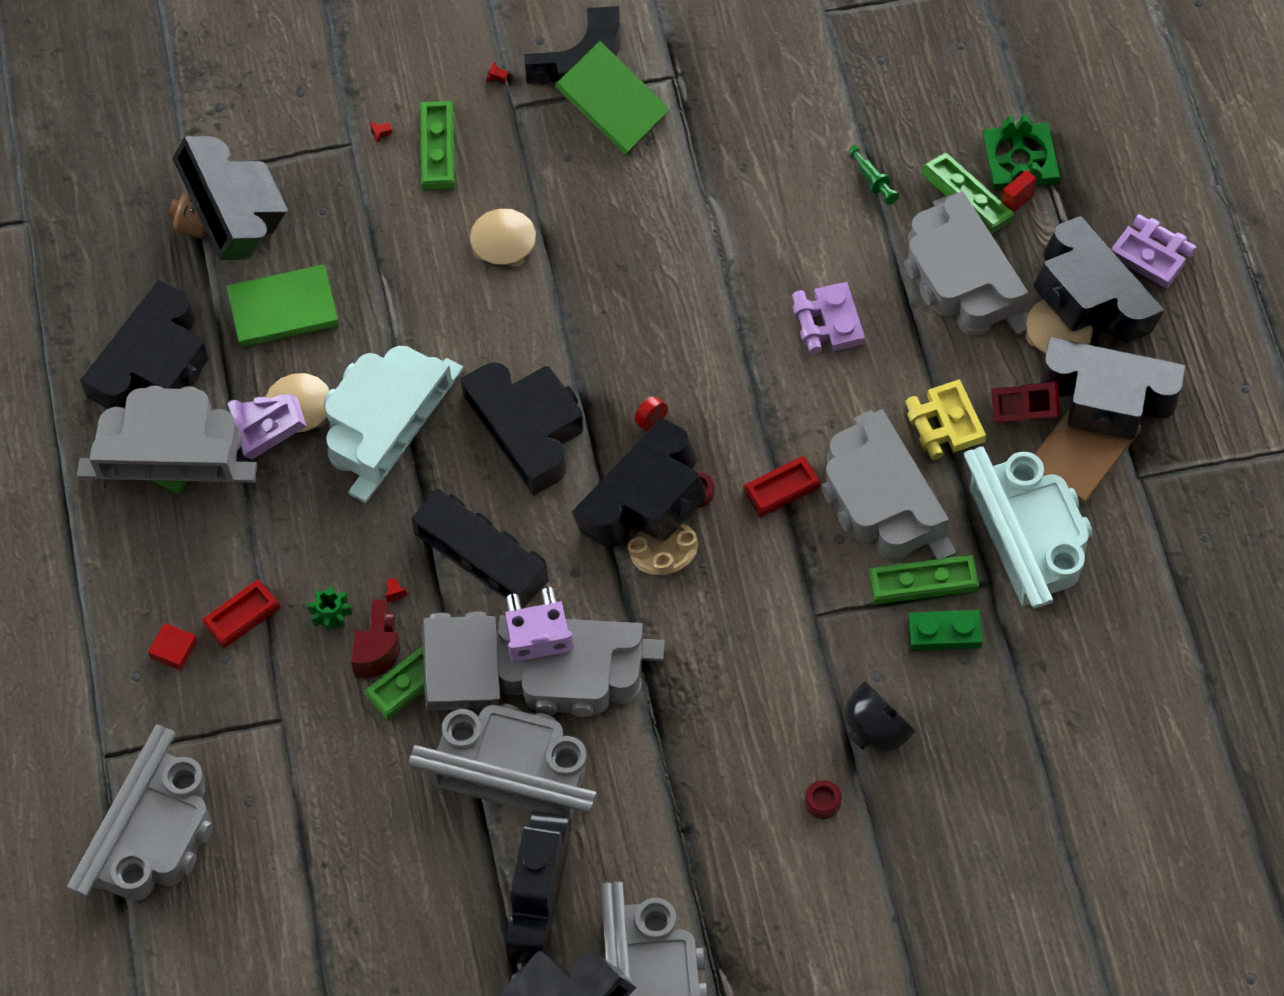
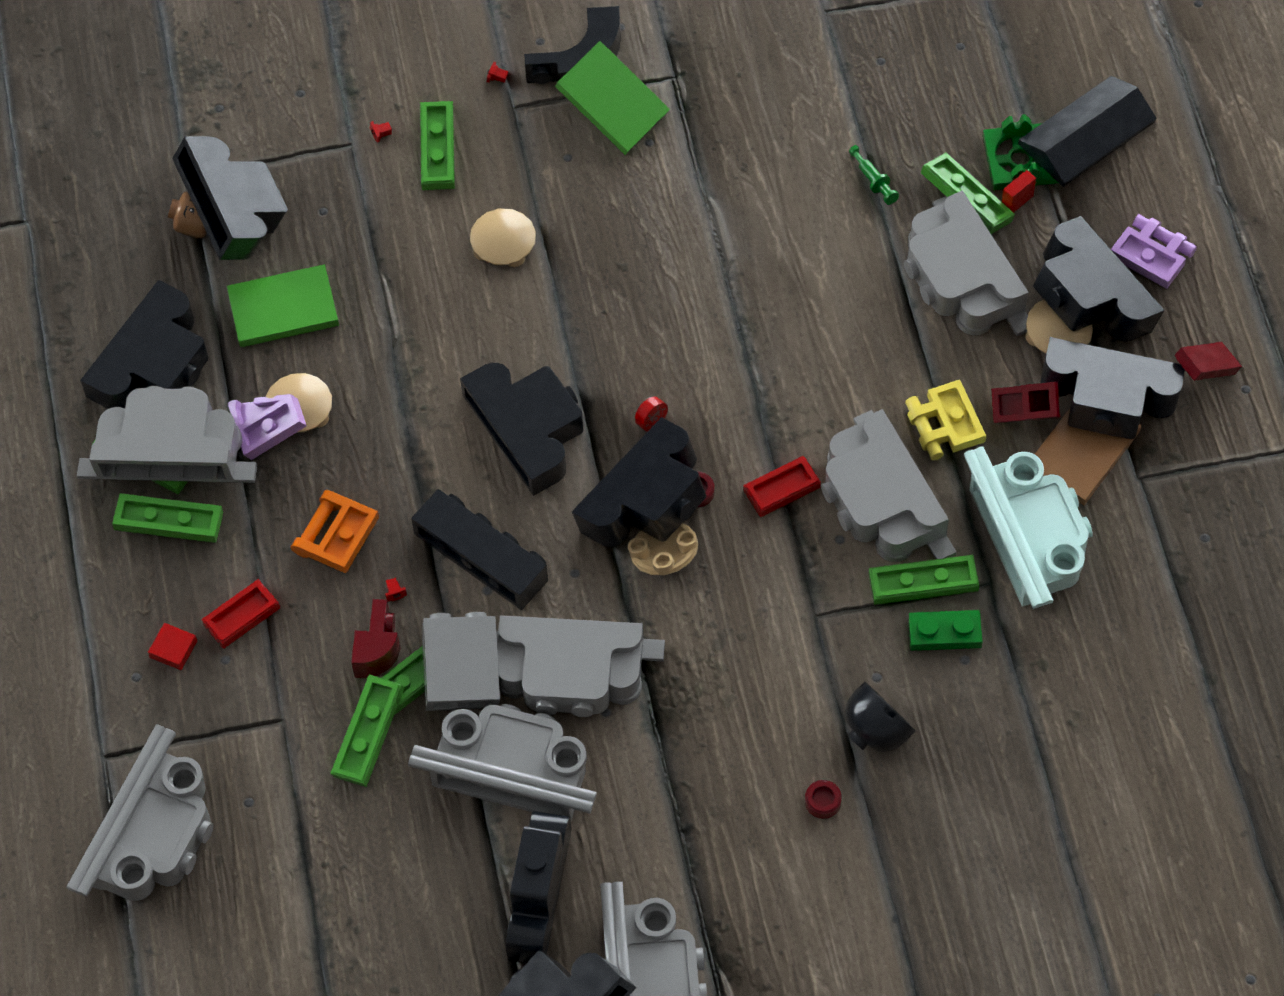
(167, 518): none -> bright green plate
(329, 609): green gear -> none
(343, 537): none -> orange plate
(367, 730): none -> bright green tile
(382, 410): light aqua brick -> none
(537, 629): lavender piece -> none
(838, 316): lavender plate -> none
(1088, 129): none -> black slope
(1207, 361): none -> dark red tile

